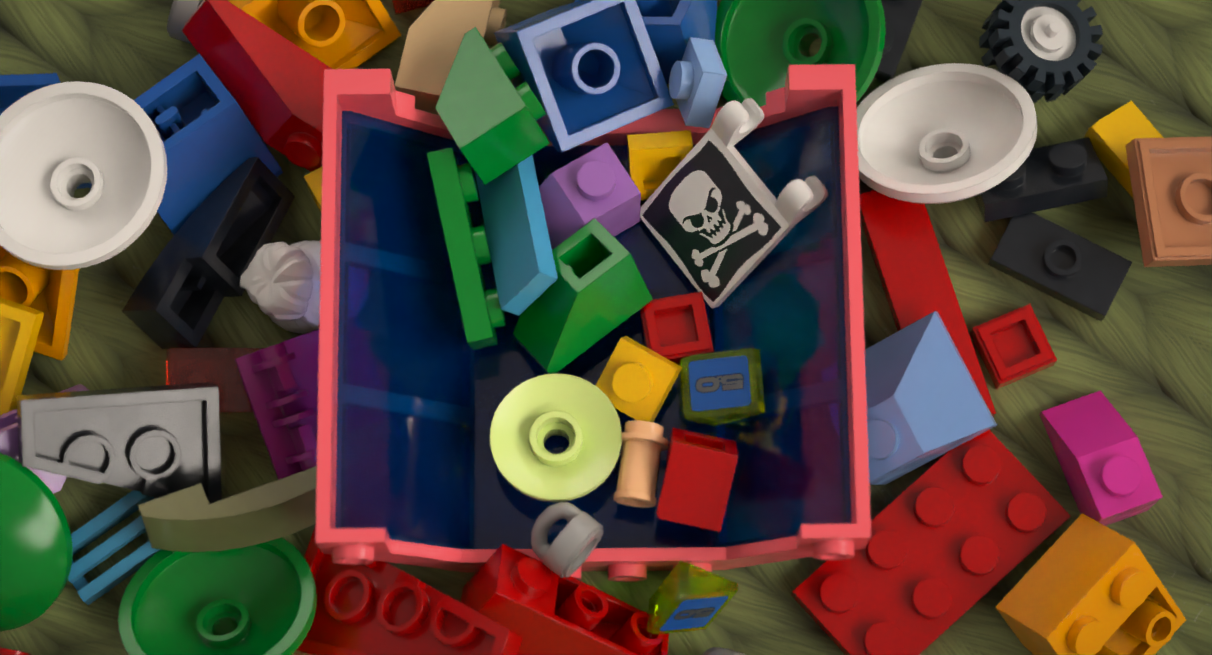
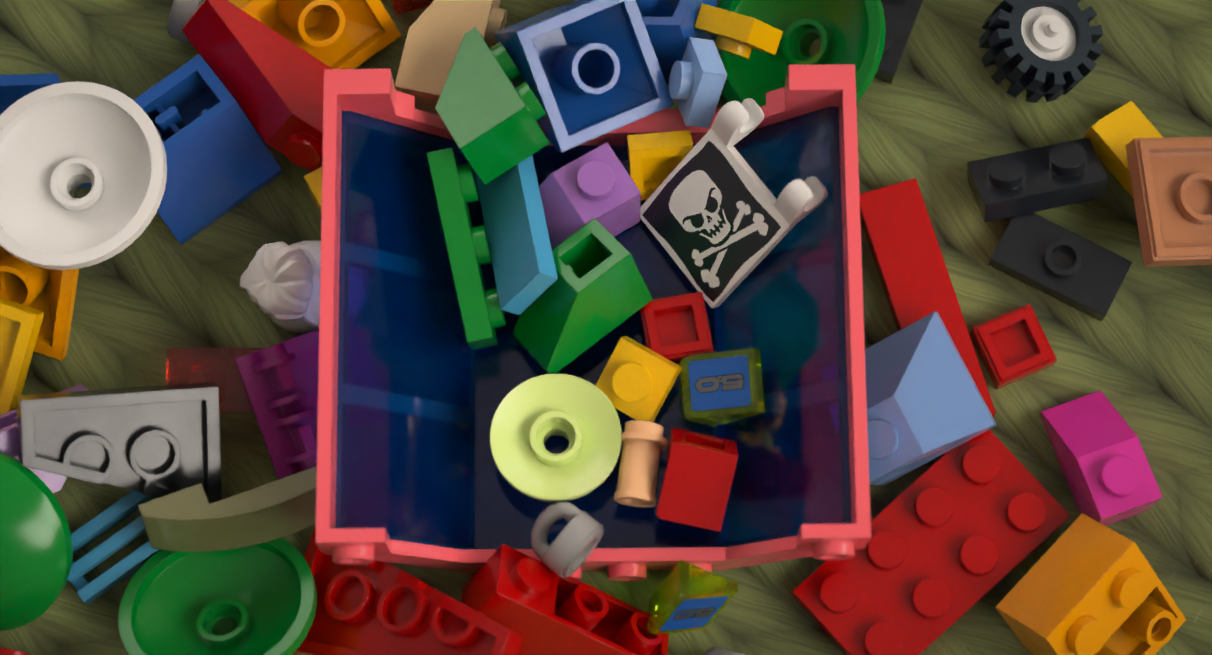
(209, 257): black slope -> none
(737, 33): none -> yellow plate
(944, 133): white dish -> none

